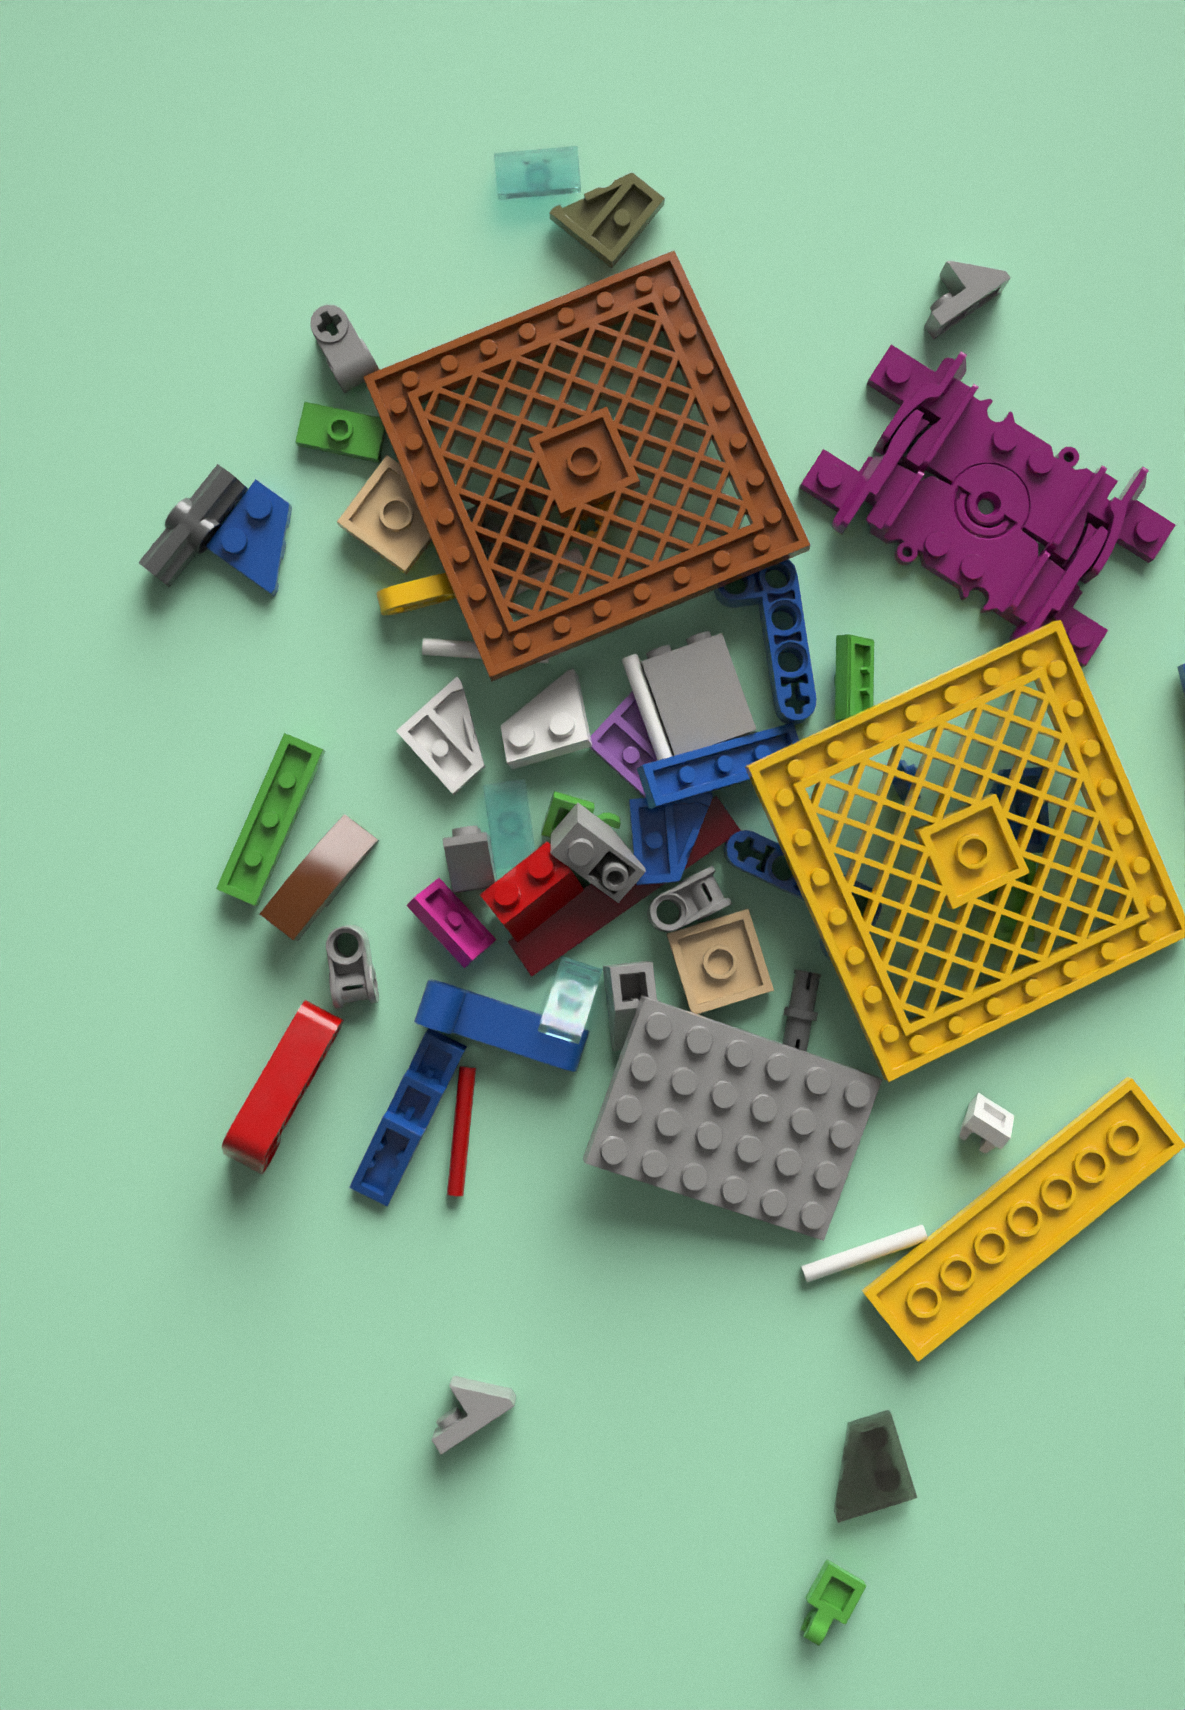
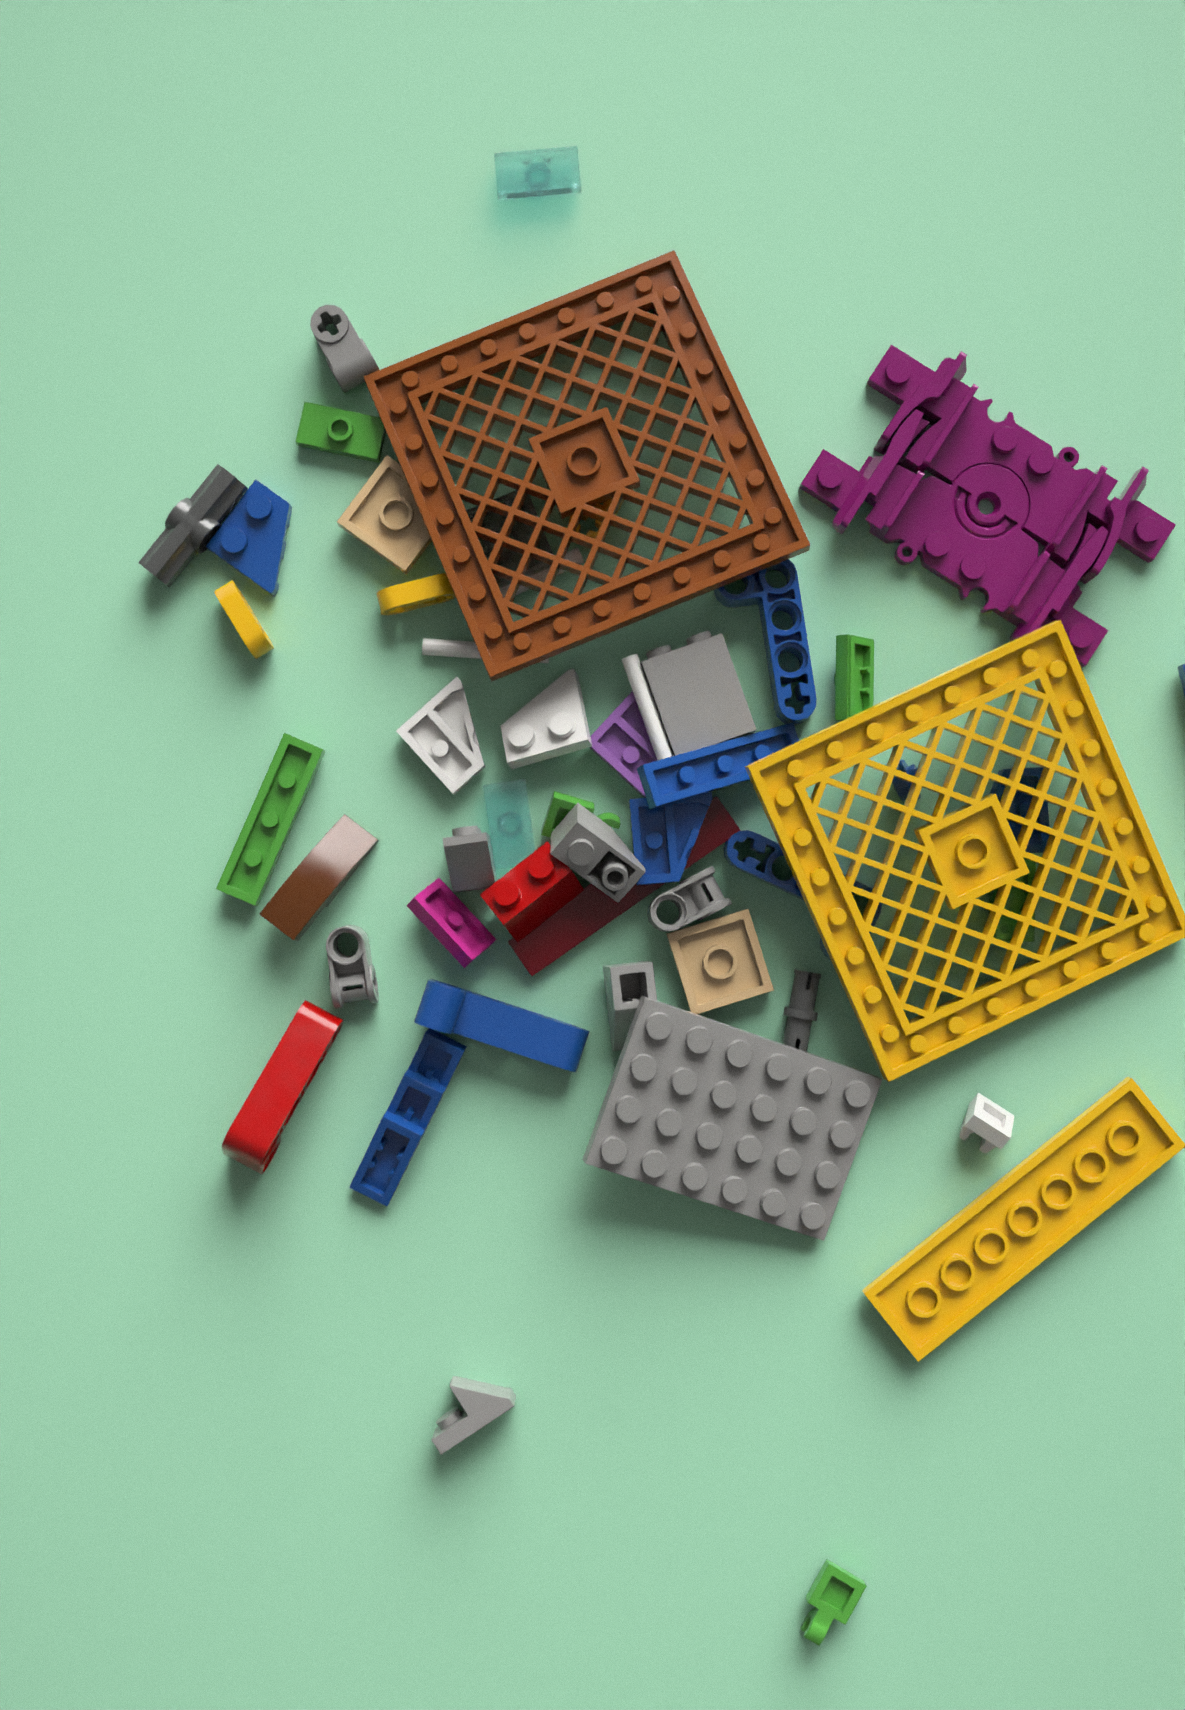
(244, 619): none -> yellow beam
(461, 1131): red bar -> none
(570, 1000): clear light blue plate -> none
(610, 216): olive wing -> none
(864, 1253): white bar -> none
(872, 1468): clear smoke wing -> none
(969, 290): light grey slope -> none

